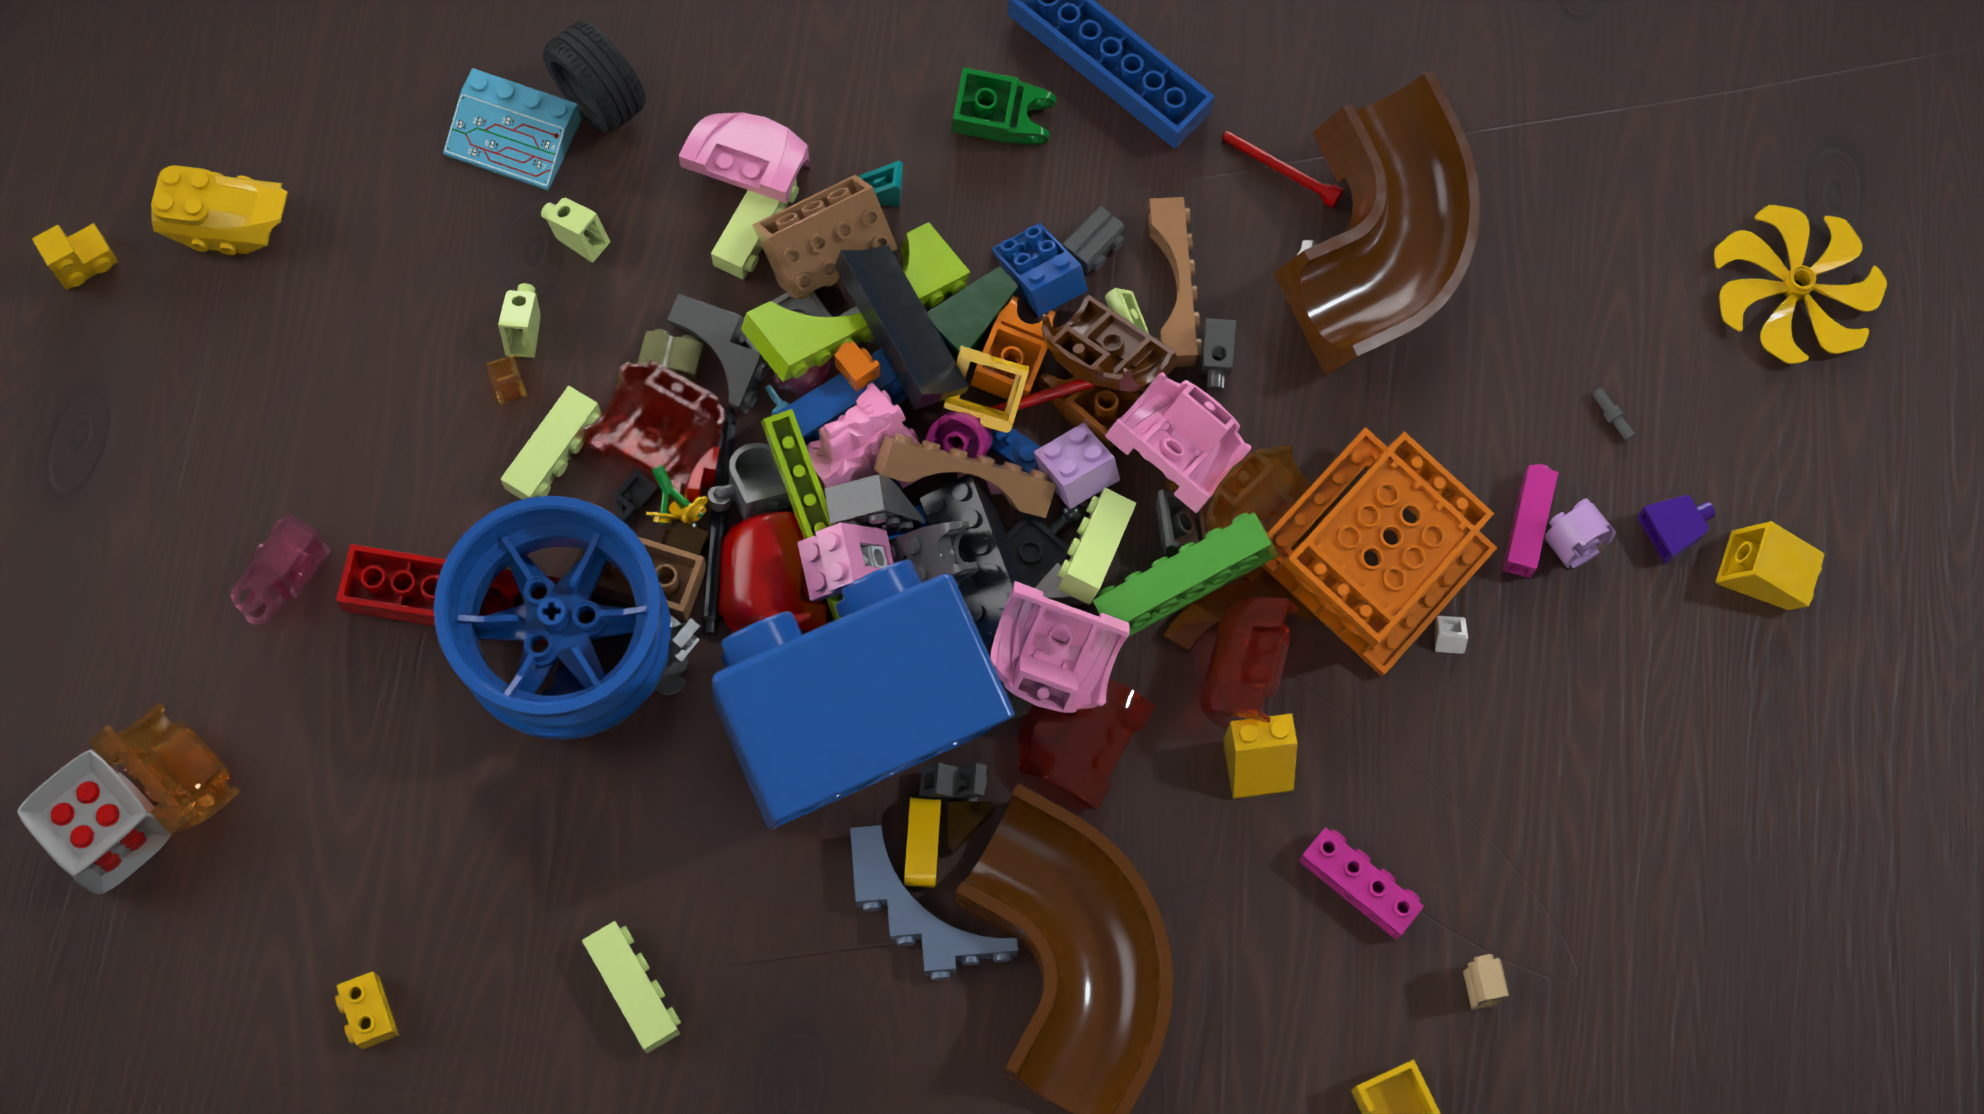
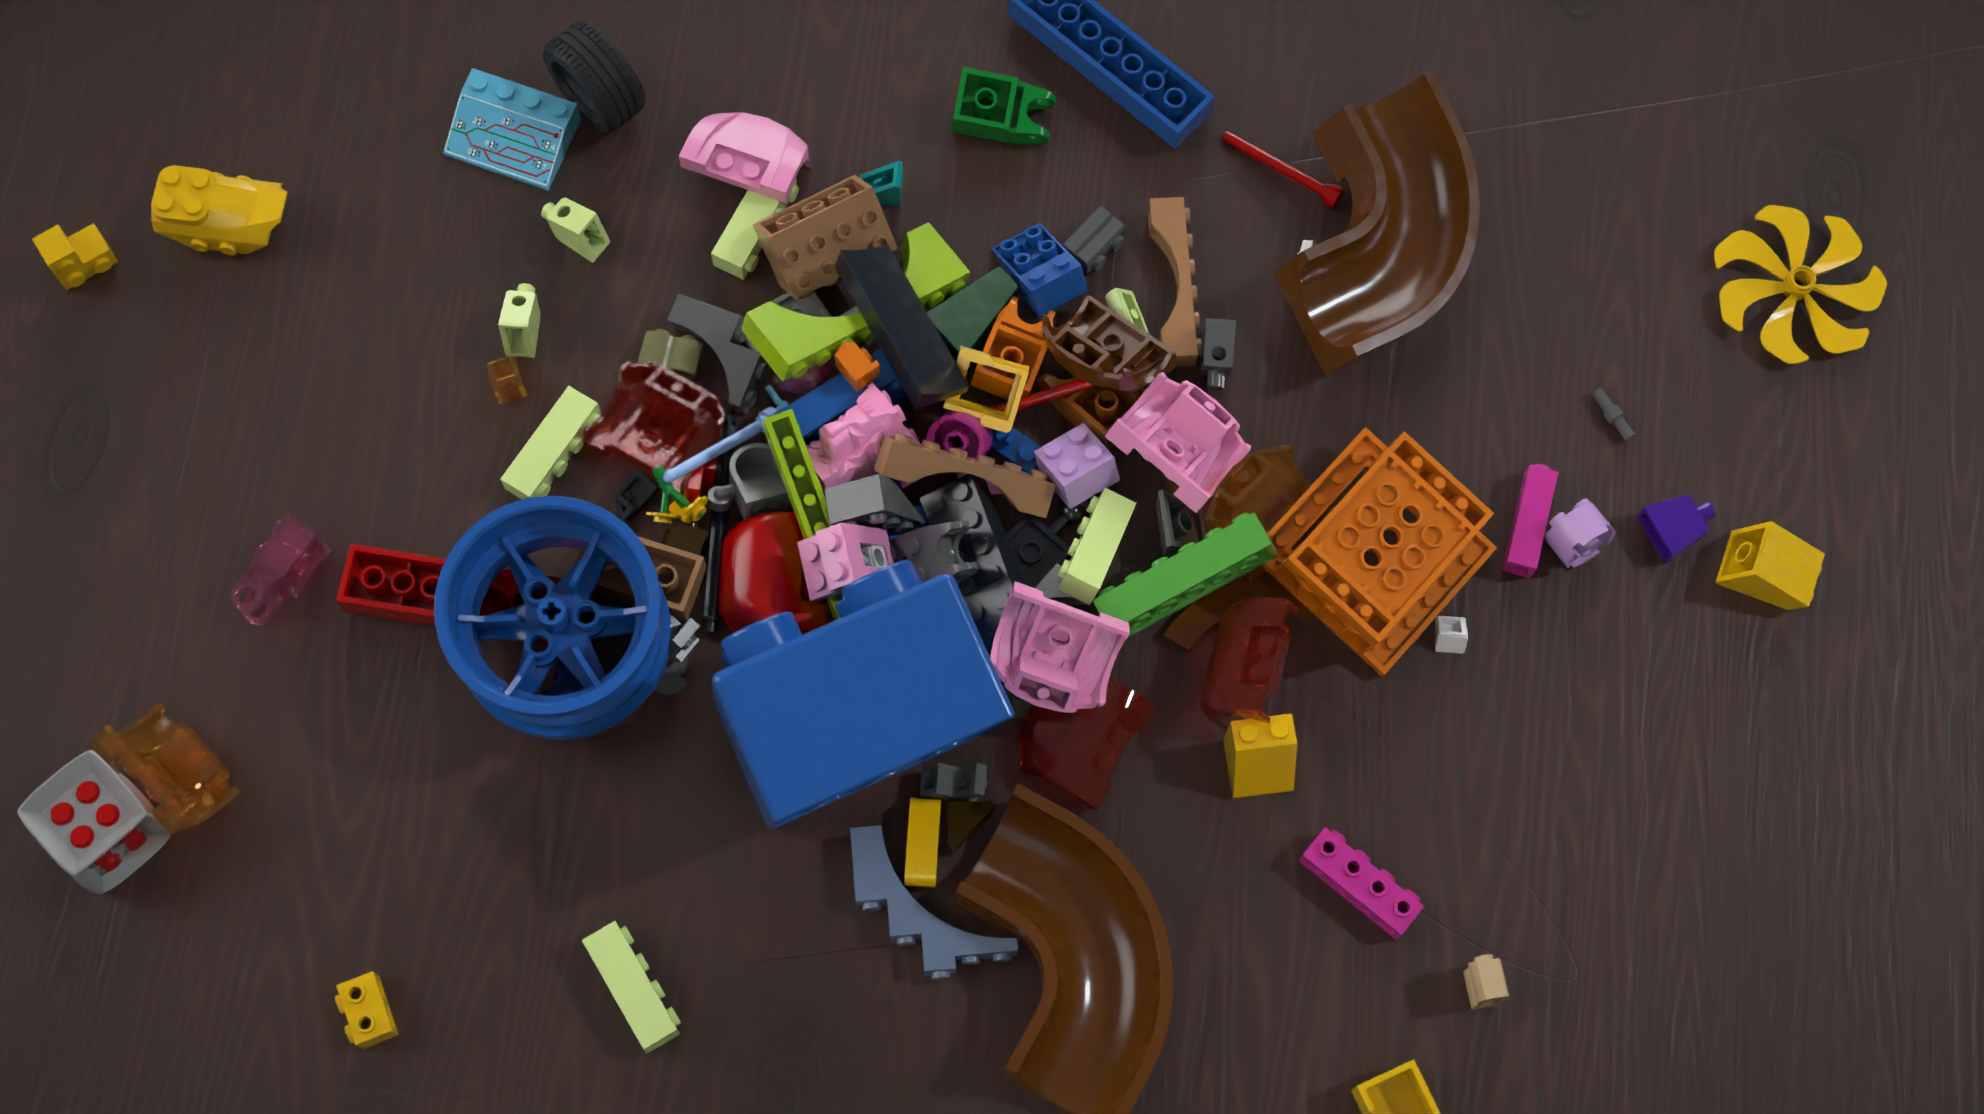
(719, 448): none -> light blue piece

